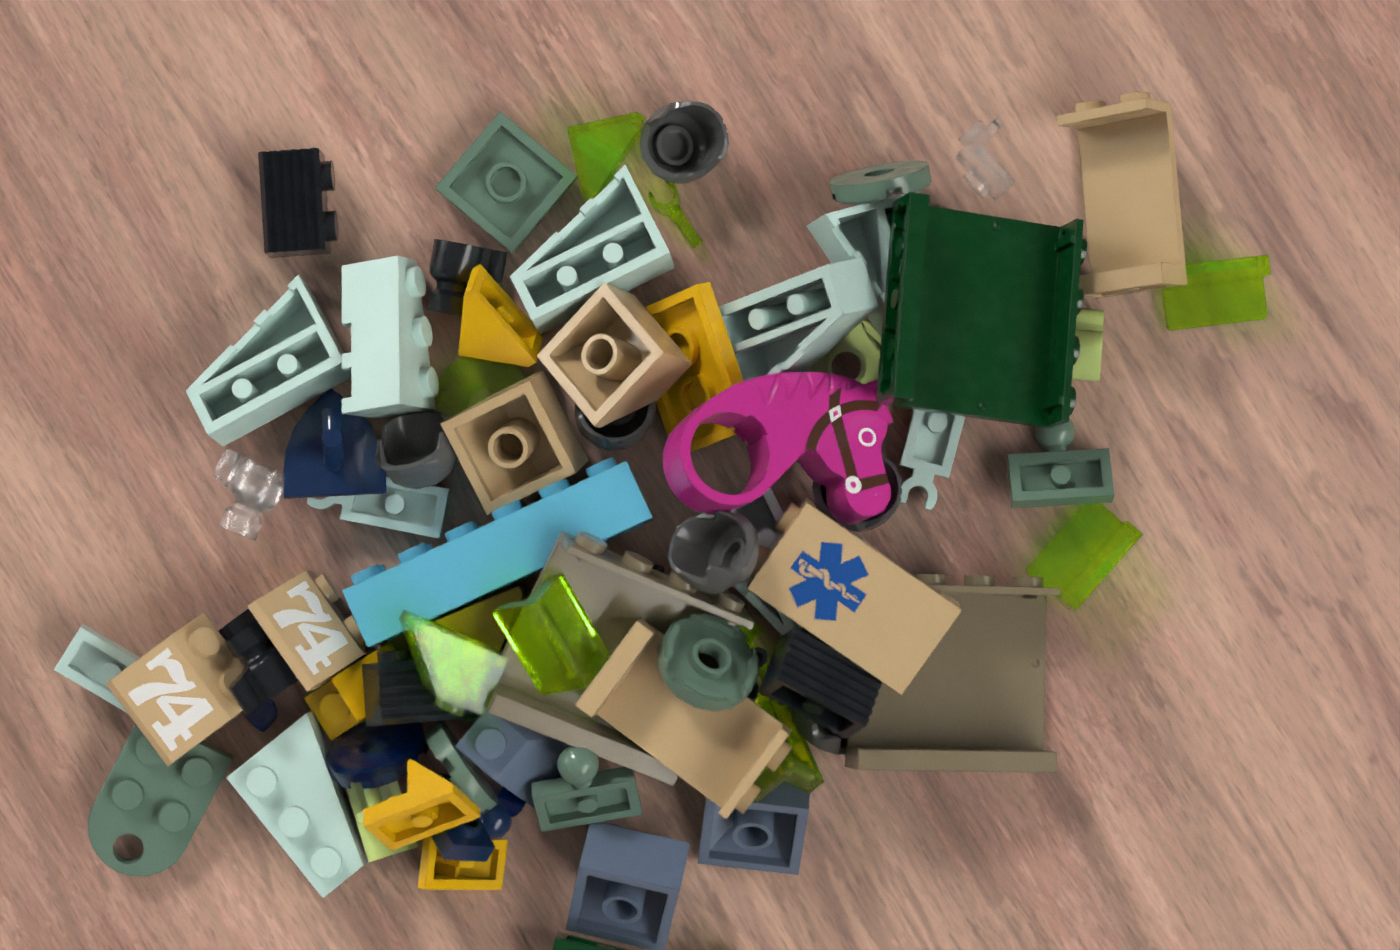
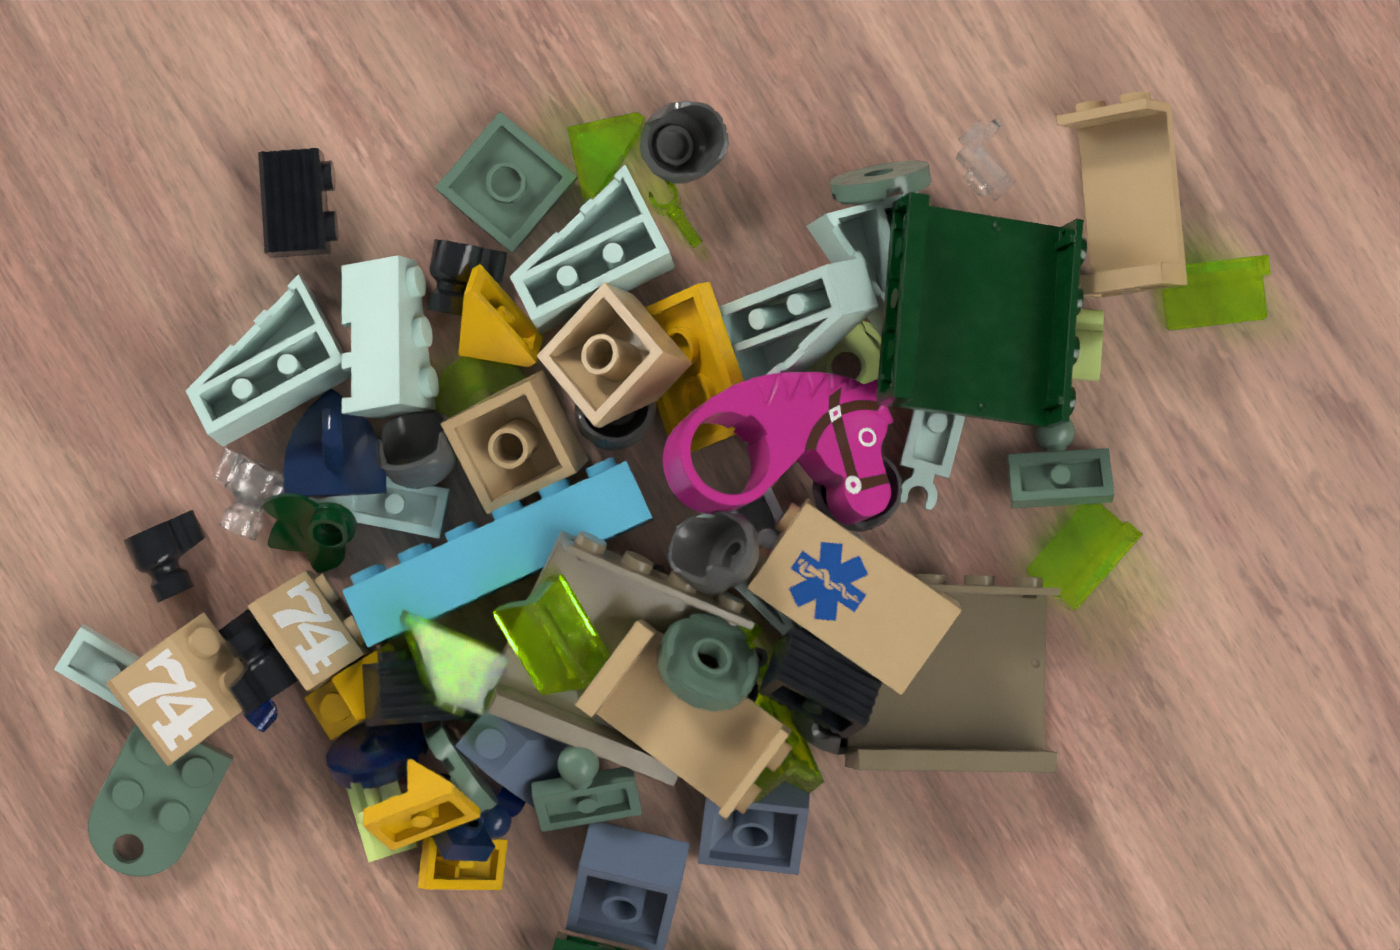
(159, 550): none -> black piece
(302, 805): light aqua wedge -> none
(311, 528): none -> dark green plate
(478, 620): yellow slope -> none

